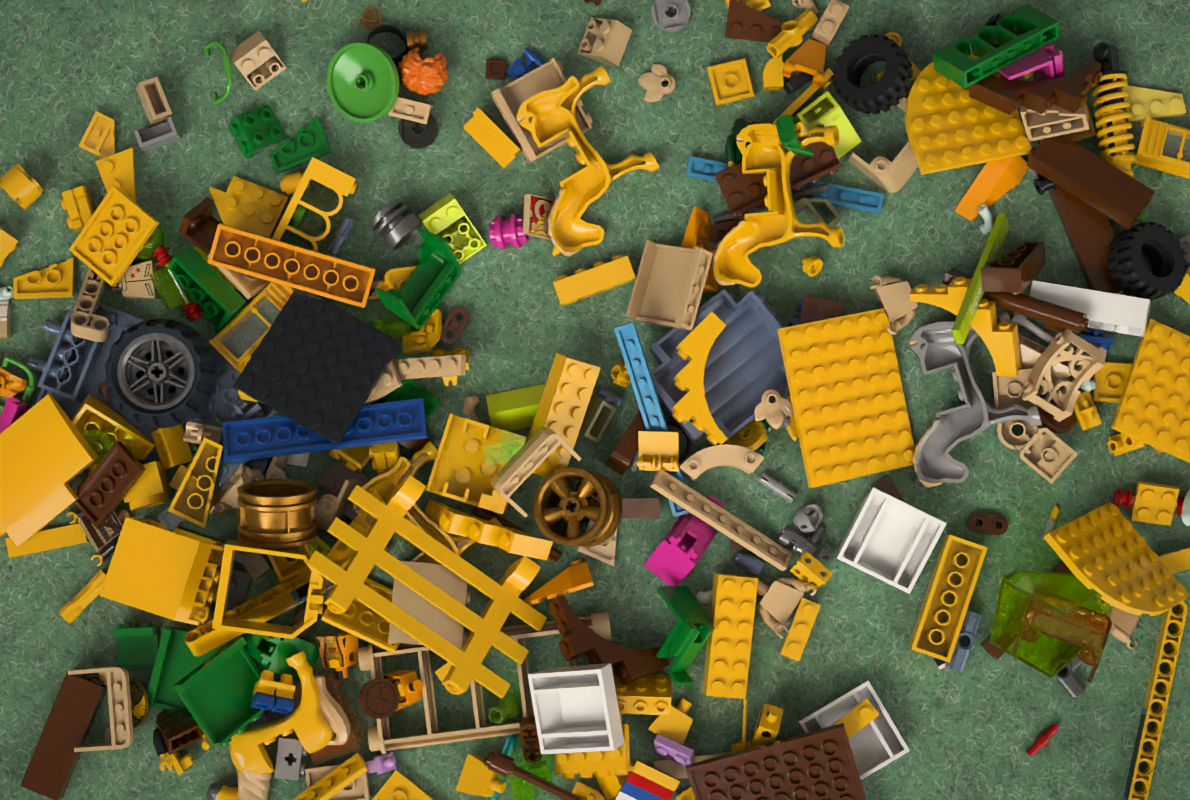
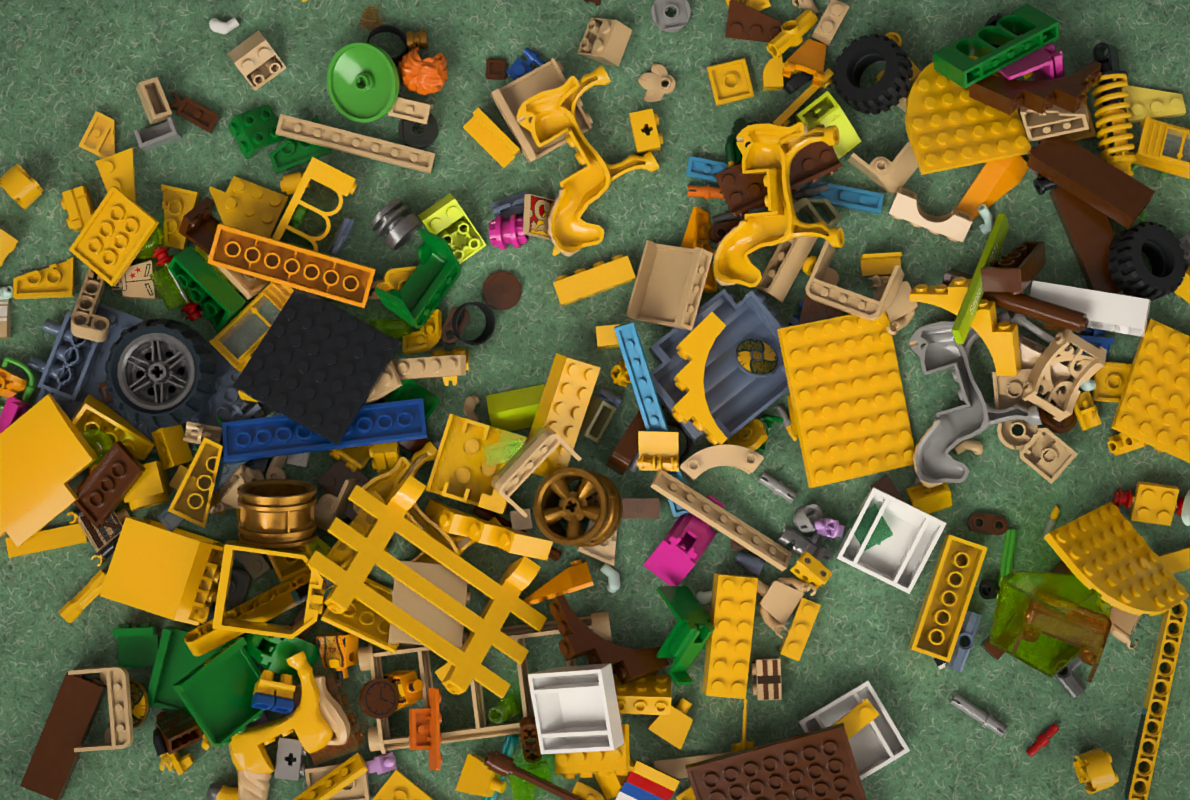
(176, 204): none -> yellow wing
(195, 113): none -> reddish brown plate
(223, 27): none -> white arm
(227, 68): bright green piece -> none
(355, 143): none -> tan plate
(425, 728): none -> orange bracket
(489, 327): none -> black tyre
(501, 290): none -> reddish brown tile
(509, 205): none -> sand blue hinge
(519, 522): none -> tan panel
(606, 337): none -> yellow brick
(613, 578): none -> light aqua arm
(647, 119): none -> yellow brick
(673, 751): lavender plate -> none
(704, 191): none -> orange pin
(756, 357): none -> shield
(767, 679): none -> brick
(767, 720): yellow torso -> none
(775, 411): tan plate -> none
(785, 267): none -> tan brick
(788, 136): green helmet -> none
(824, 289): none -> tan windscreen
(829, 527): none -> lavender piece
(879, 263): none -> yellow panel
(880, 533): none -> clear green piece
(931, 498): none -> yellow panel
(953, 225): none -> tan arch
(969, 444): none -> tan arm
(985, 719): none -> light grey pin
(989, 589): none -> black tile
(1007, 553): none -> bright green axle
(1095, 770): none -> yellow brick

